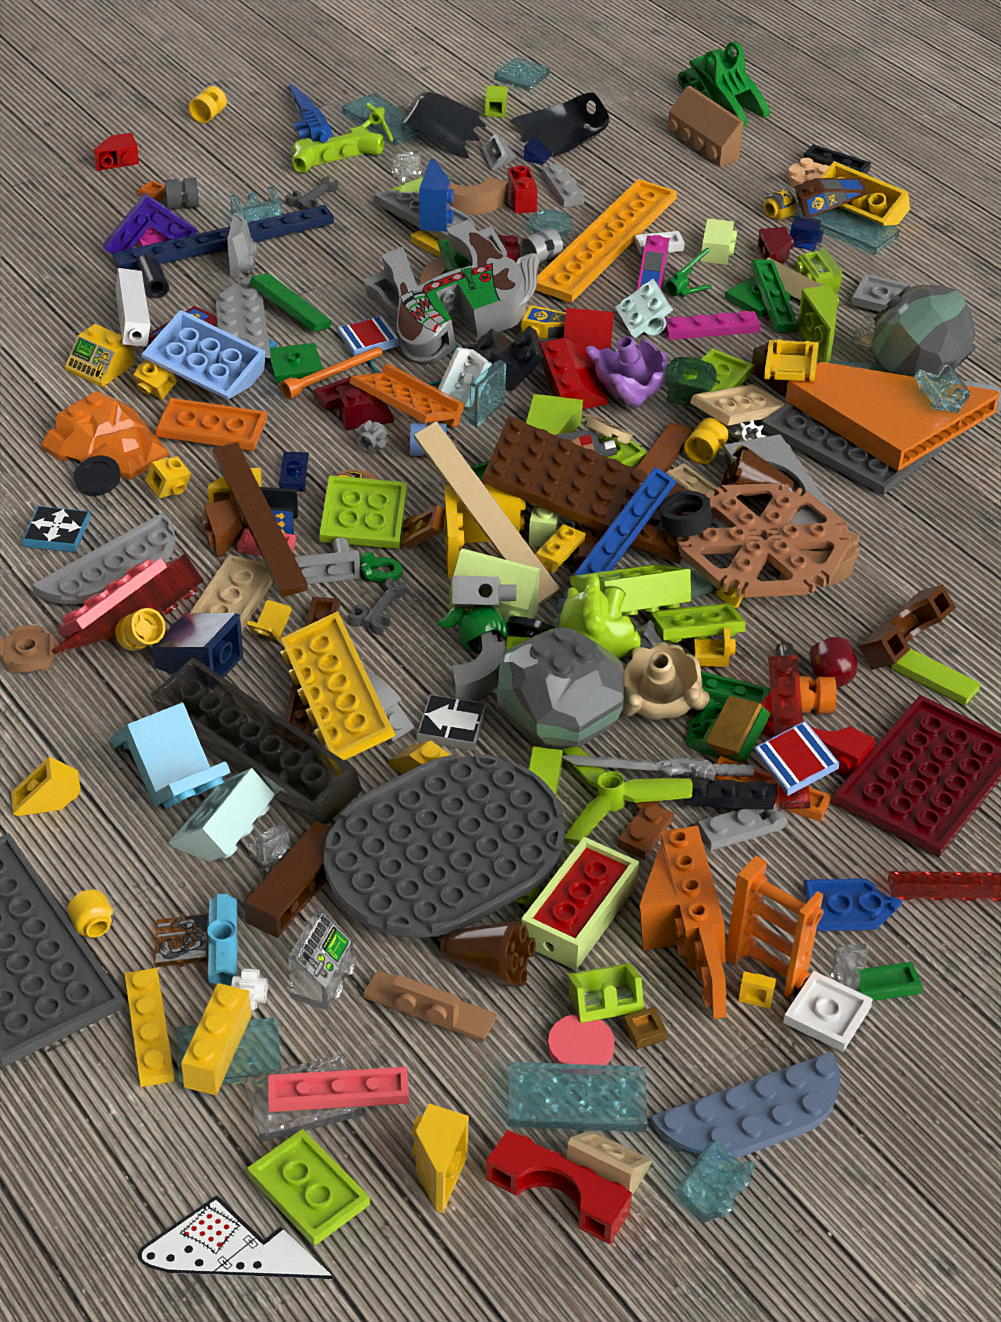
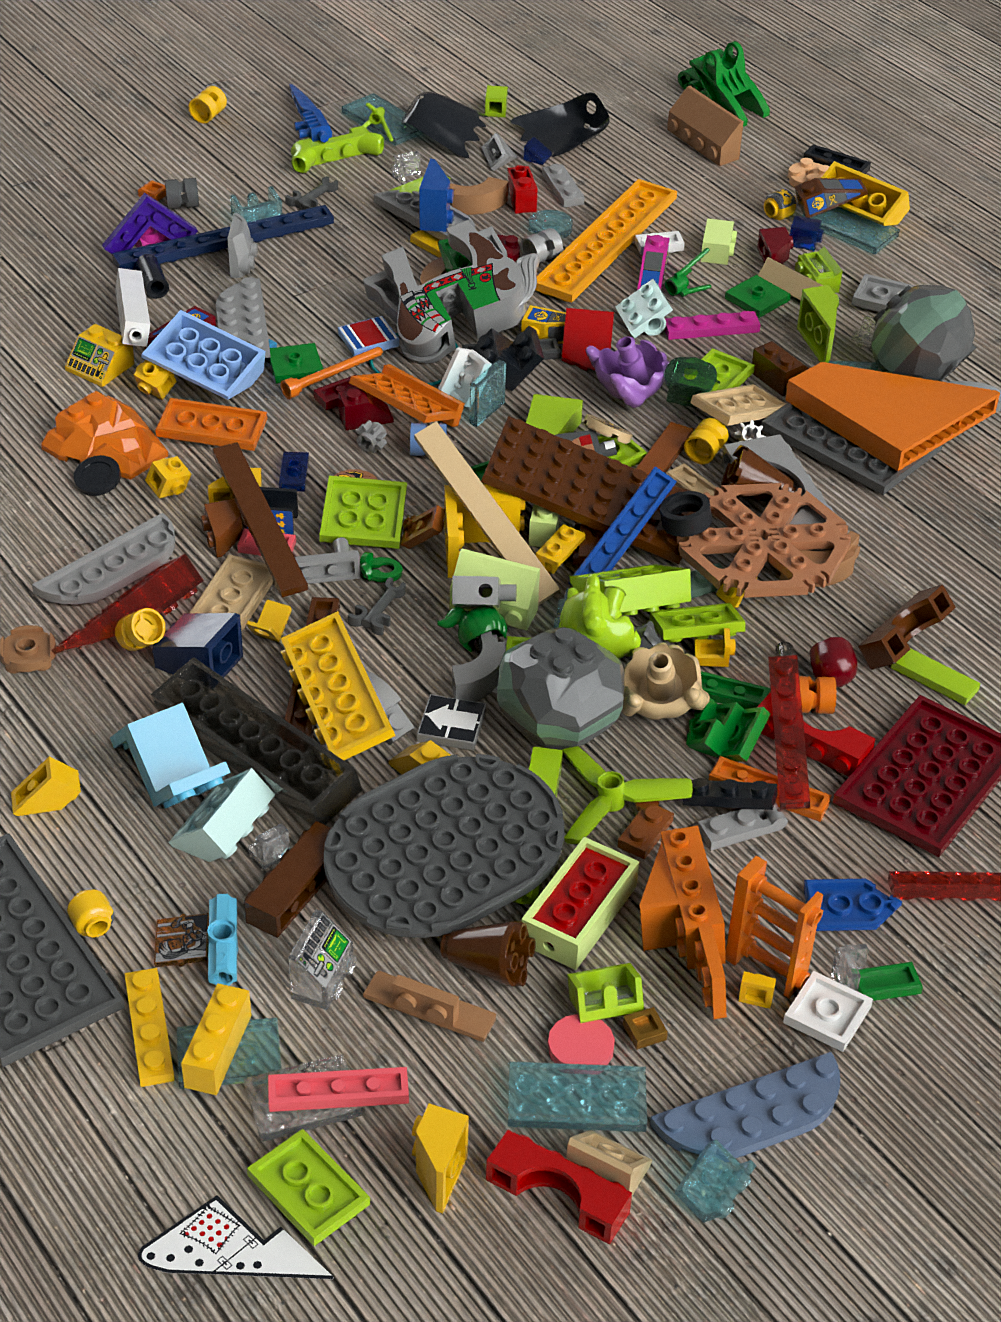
(56, 529): tile -> none
(111, 596): coral plate -> none
(116, 152): red slope -> none
(250, 981): white gear -> none
(290, 302): green tile -> none
(522, 73): clear light blue tile -> none
(527, 626): black piece -> none
(571, 373): red slope -> none
(674, 766): light grey sword -> none
(733, 725): pearl gold slope -> none
(774, 296): green tile -> none
(791, 366): yellow container -> none
(796, 758): tile -> none
(943, 390): clear light blue bracket -> none

